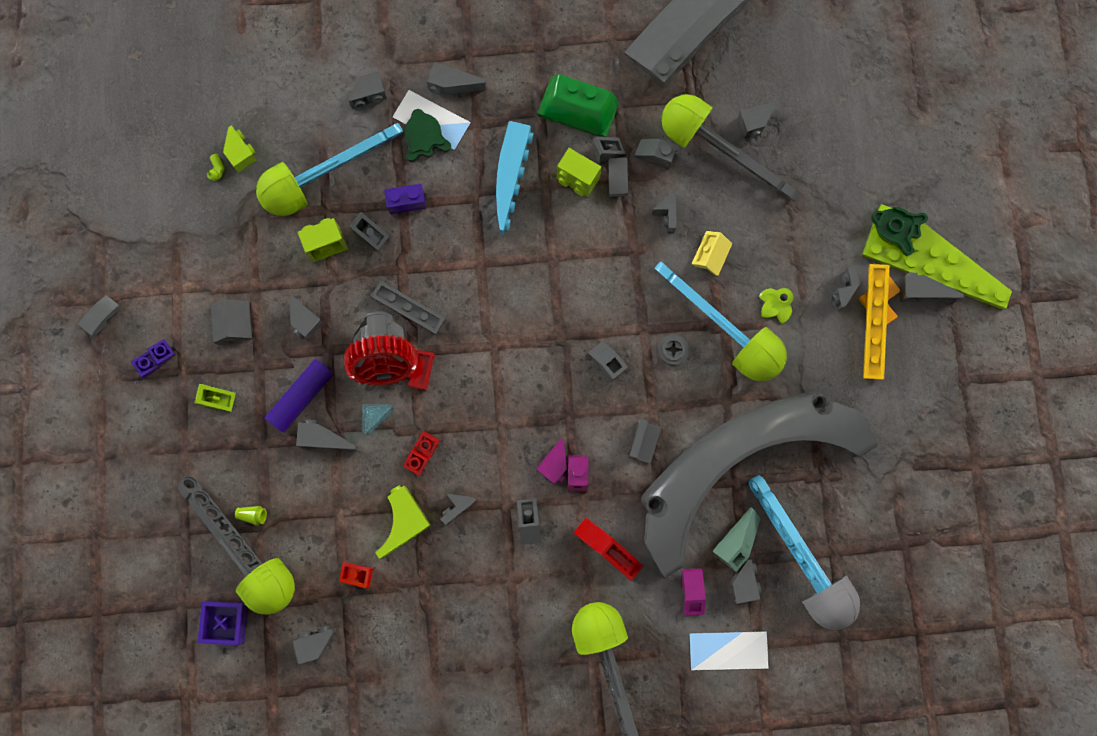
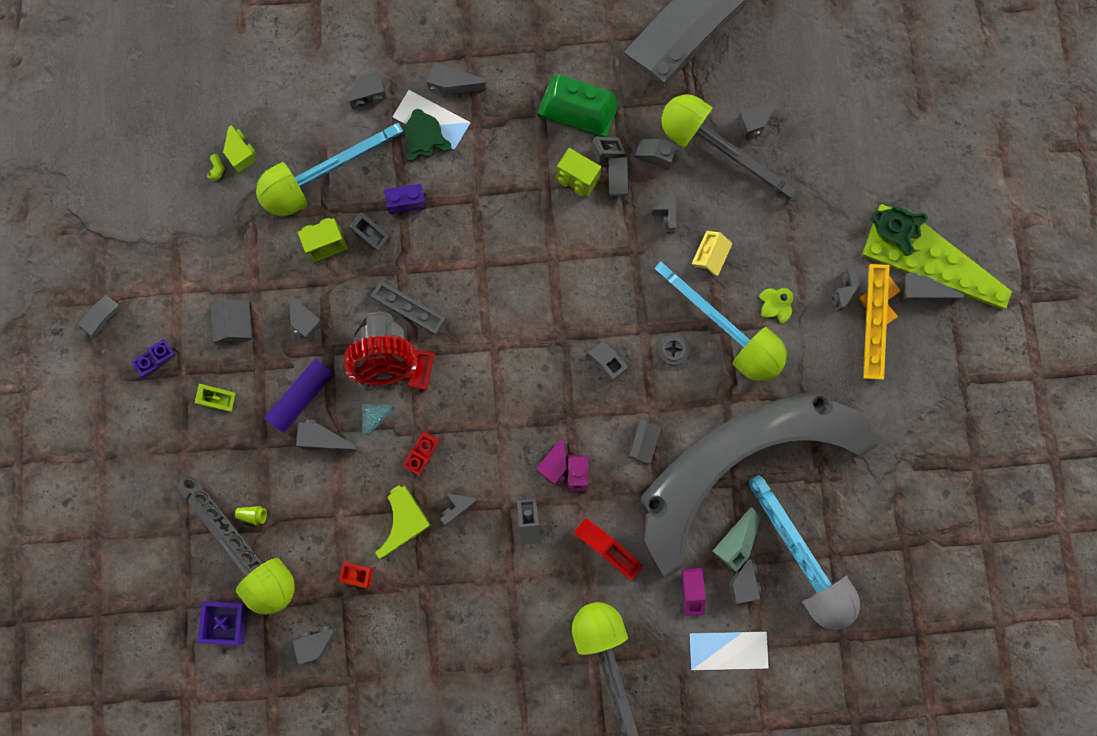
(510, 169): medium azure slope -> none

